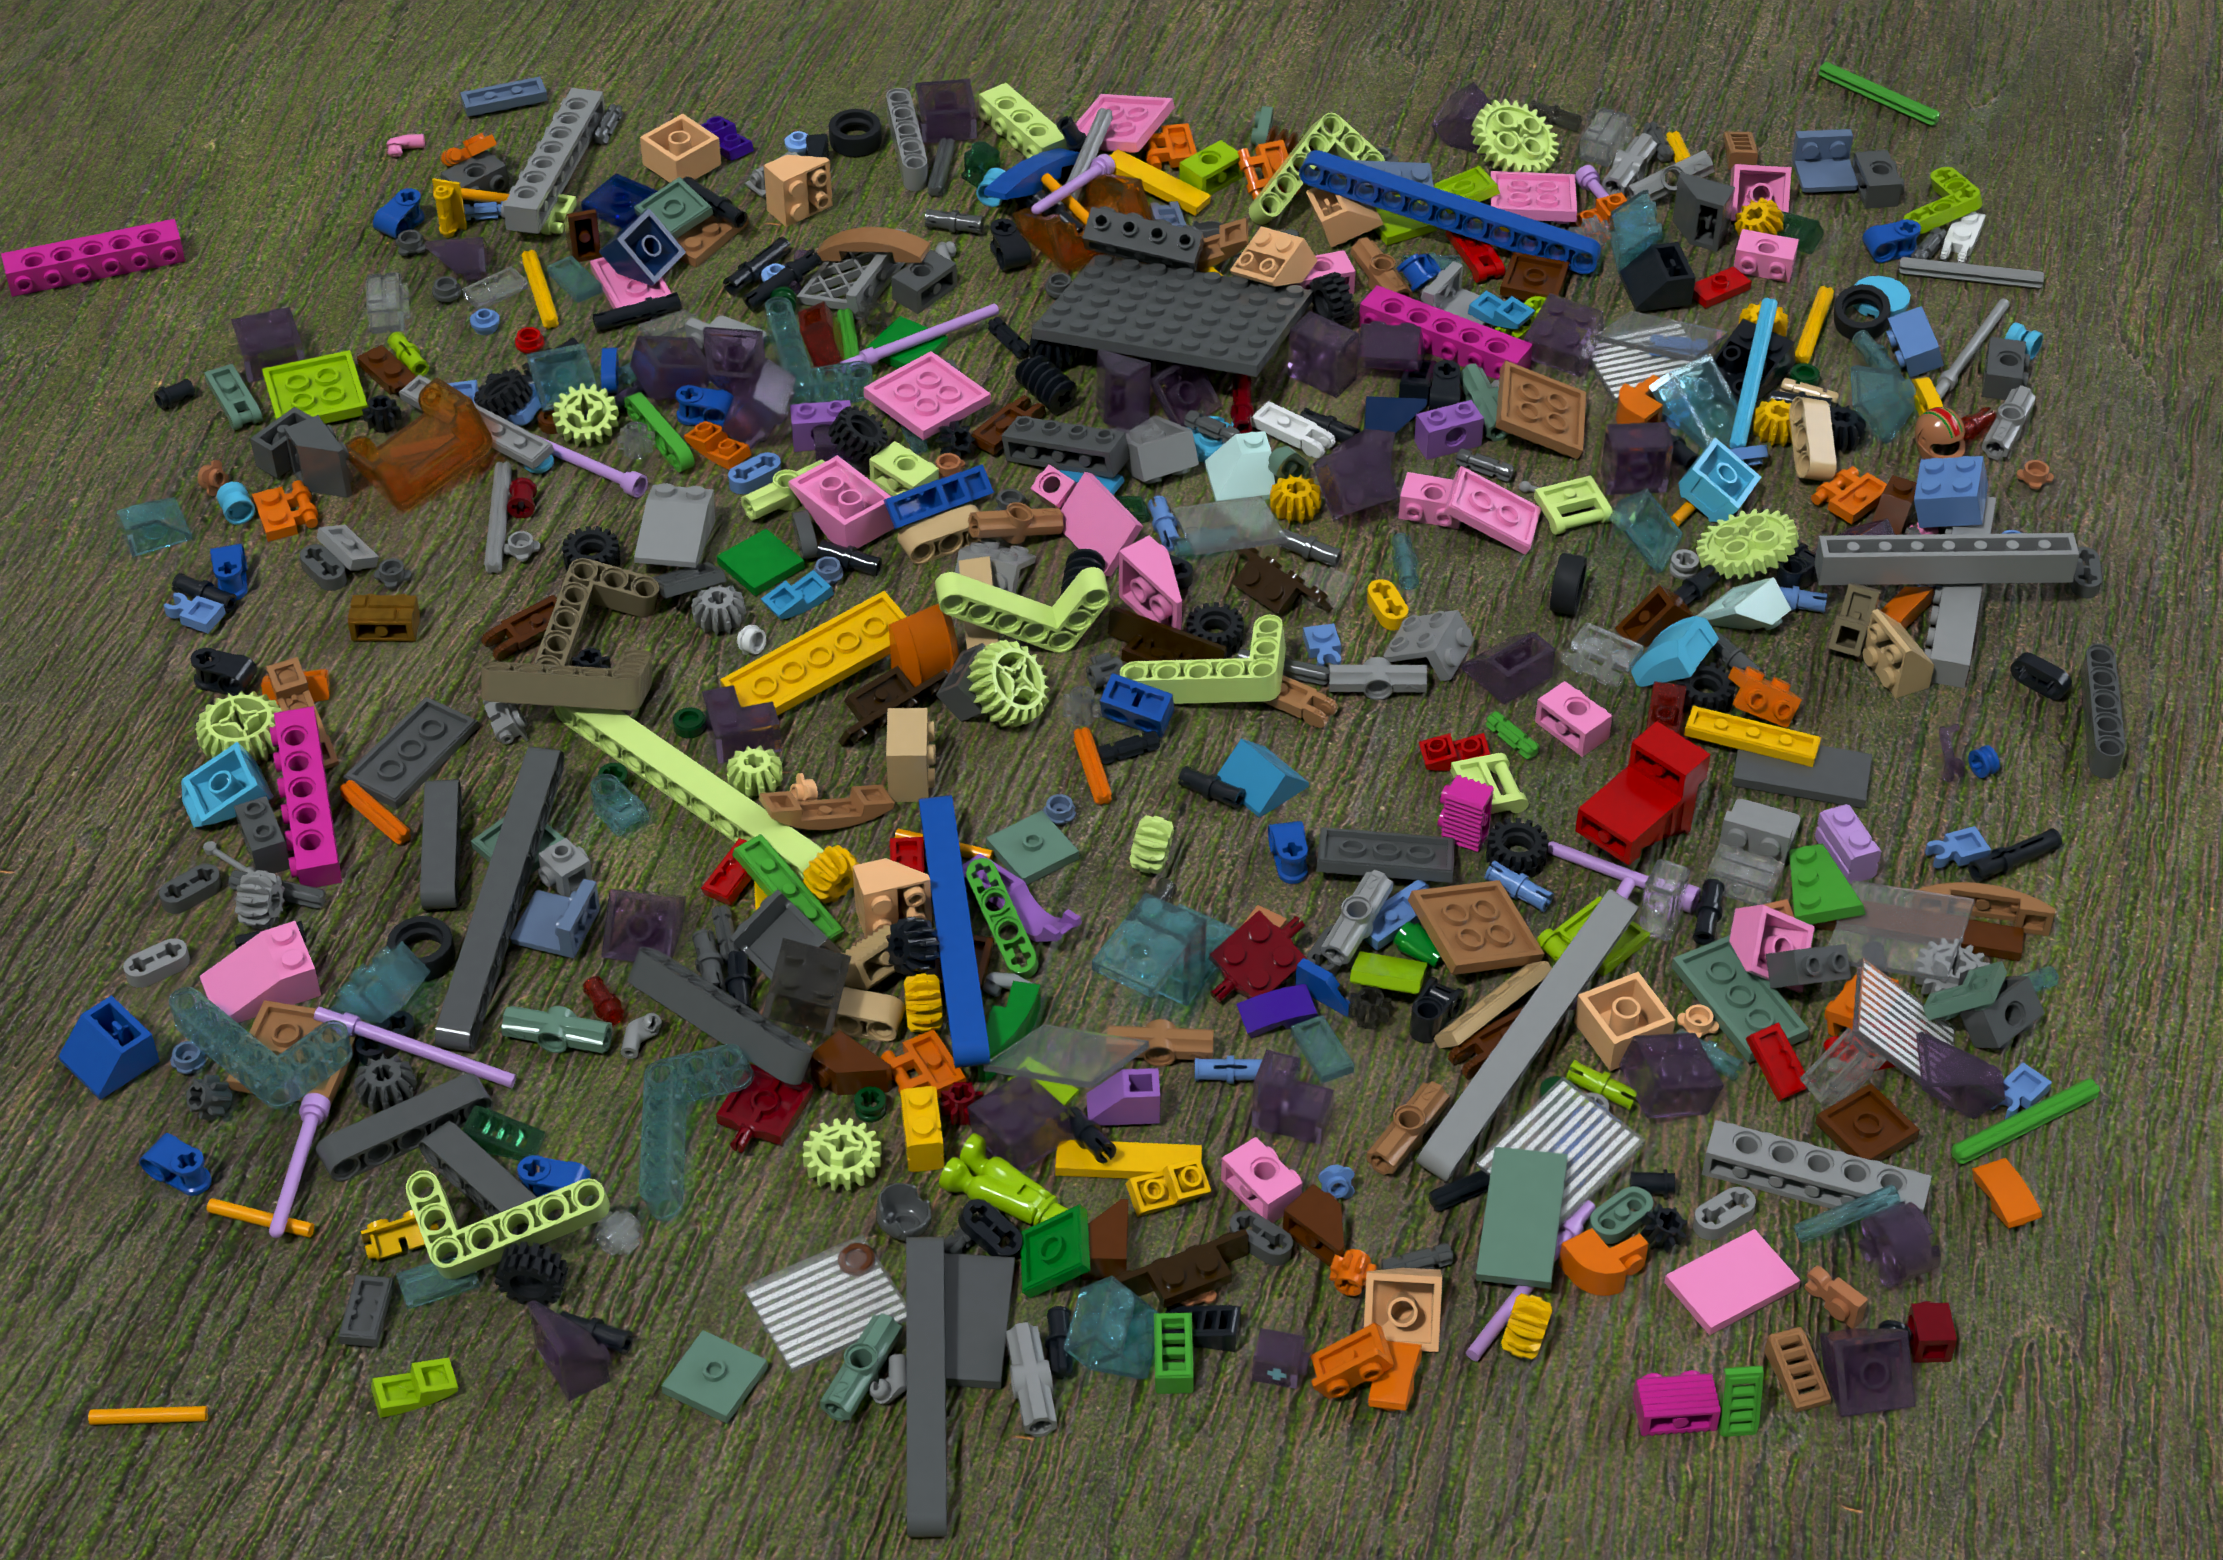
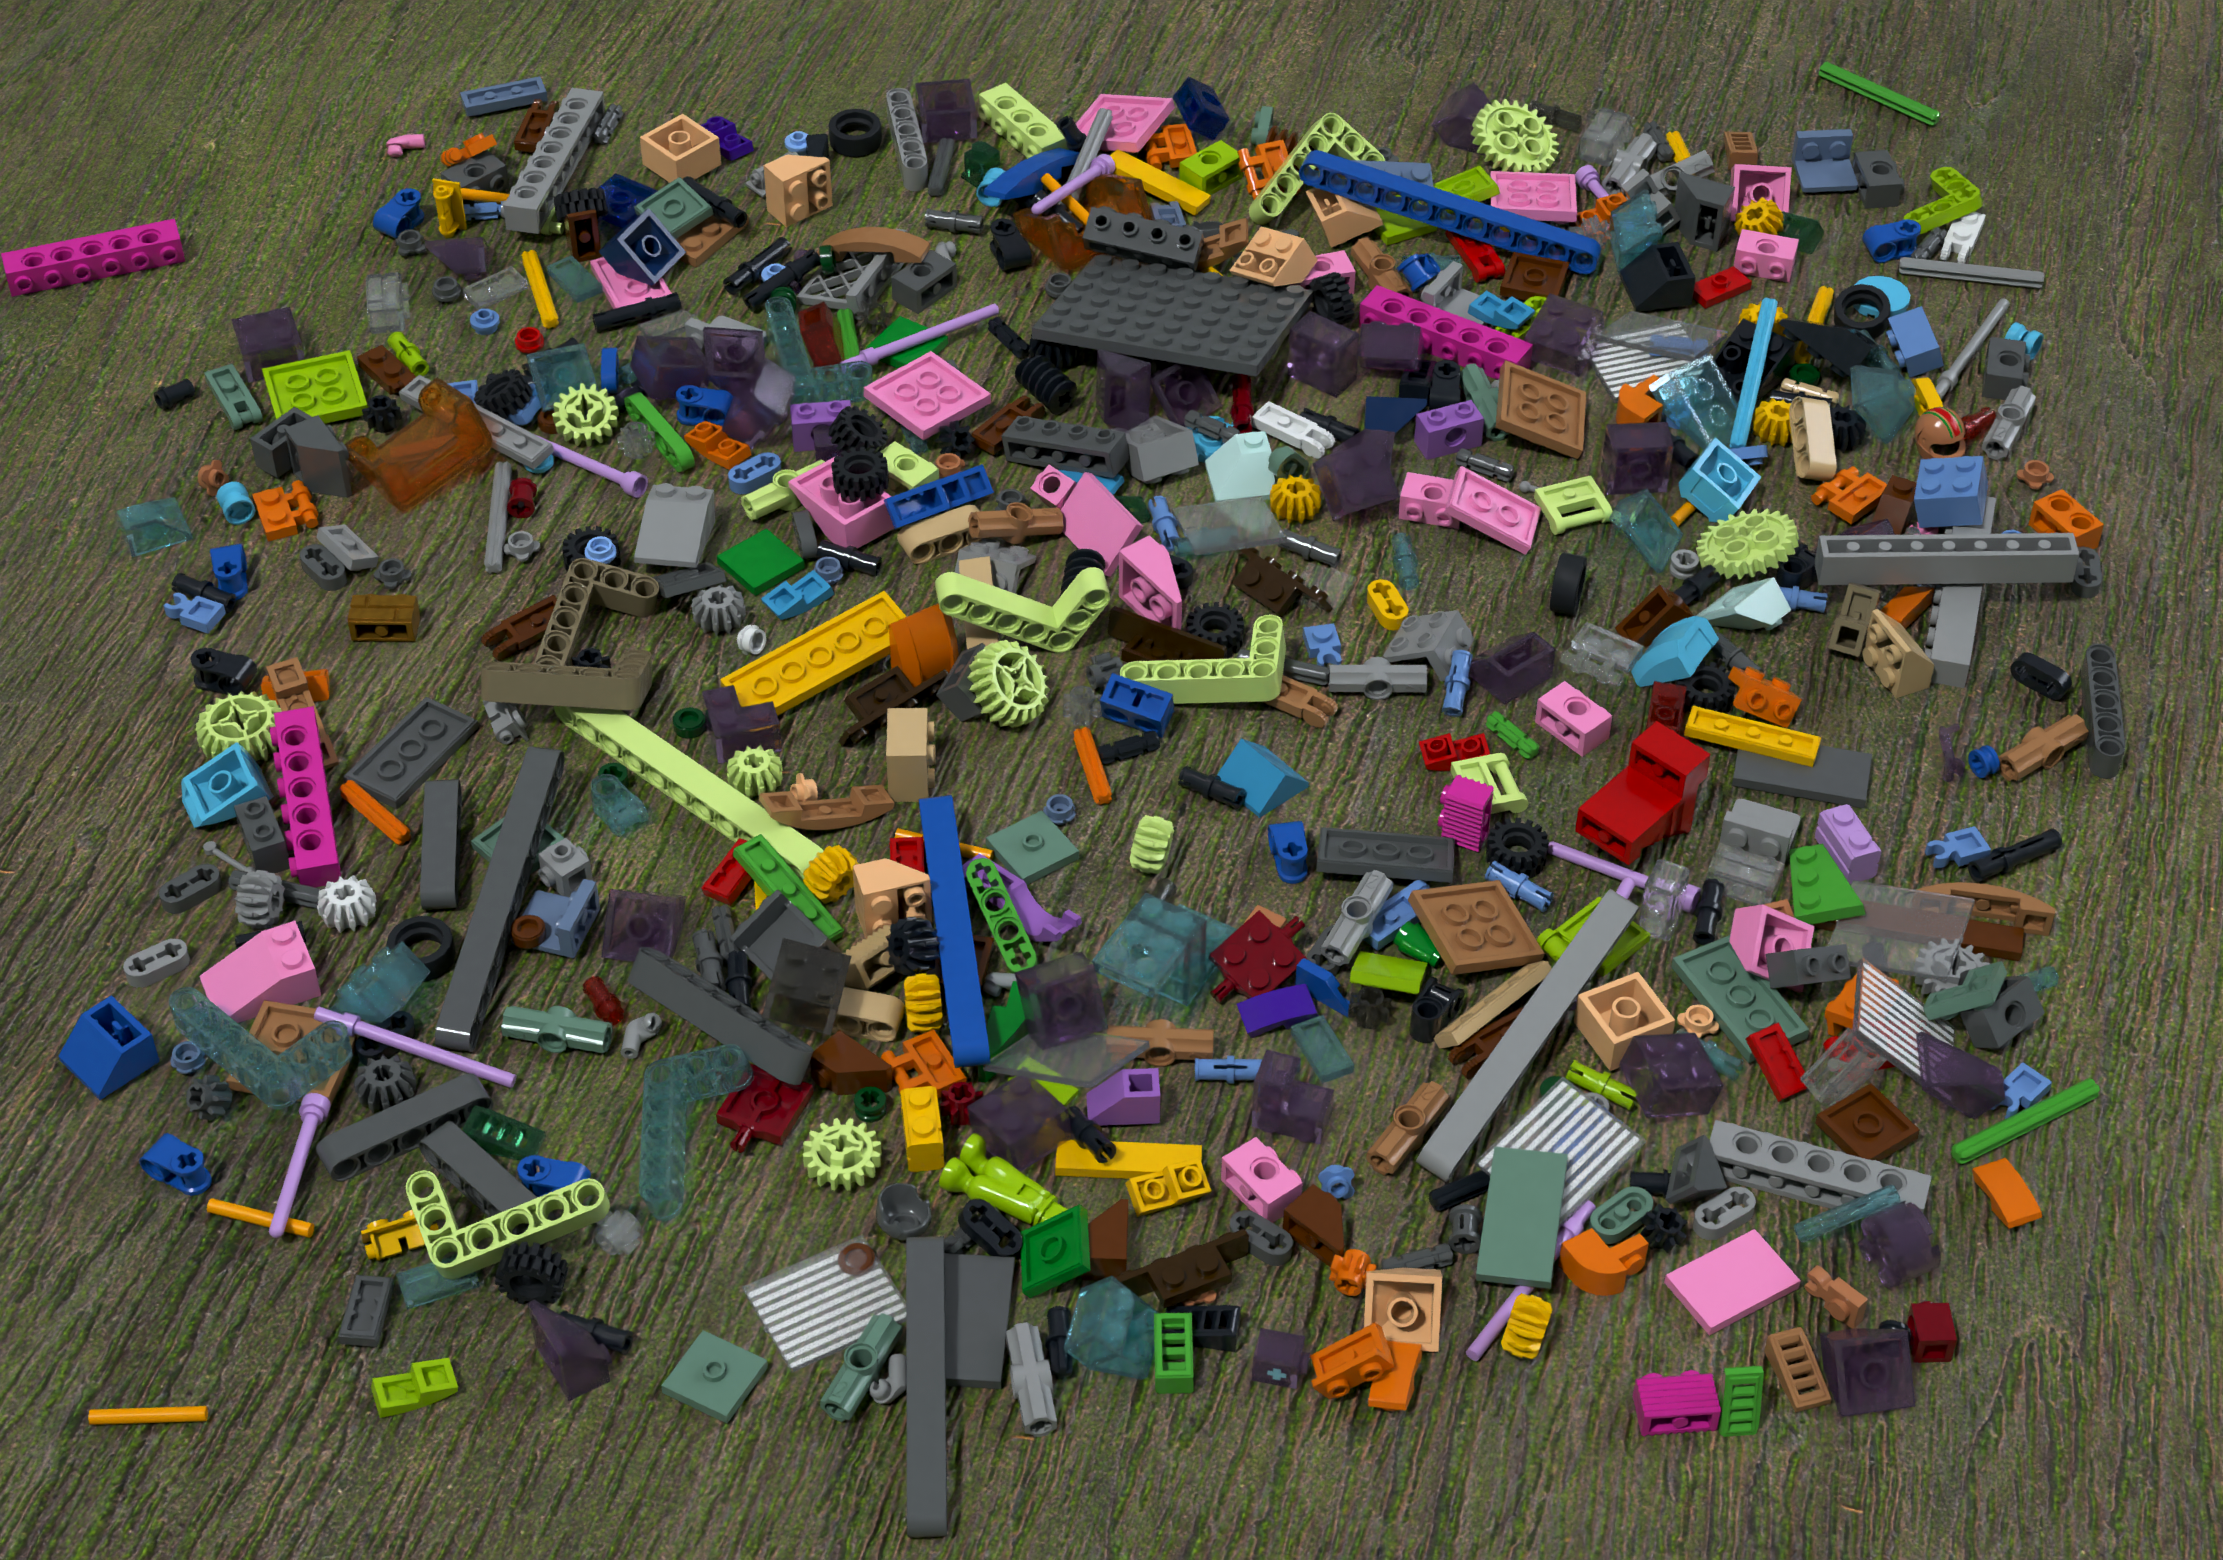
(346, 903): none -> white gear
(528, 931): none -> reddish brown tile
(534, 125): none -> reddish brown hinge
(580, 201): none -> black tyre
(600, 550): none -> light blue plate
(827, 259): none -> dark green tile
(860, 474): none -> black tyre
(1061, 1000): none -> clear purple brick
(1201, 108): none -> clear blue brick
(1457, 683): none -> medium blue pin
(1465, 1229): none -> dark grey bush
(1665, 211): none -> light grey brick
(1694, 1172): none -> dark grey slope
(1837, 344): none -> black slope
(2042, 747): none -> medium nougat piece
(2065, 515): none -> orange brick

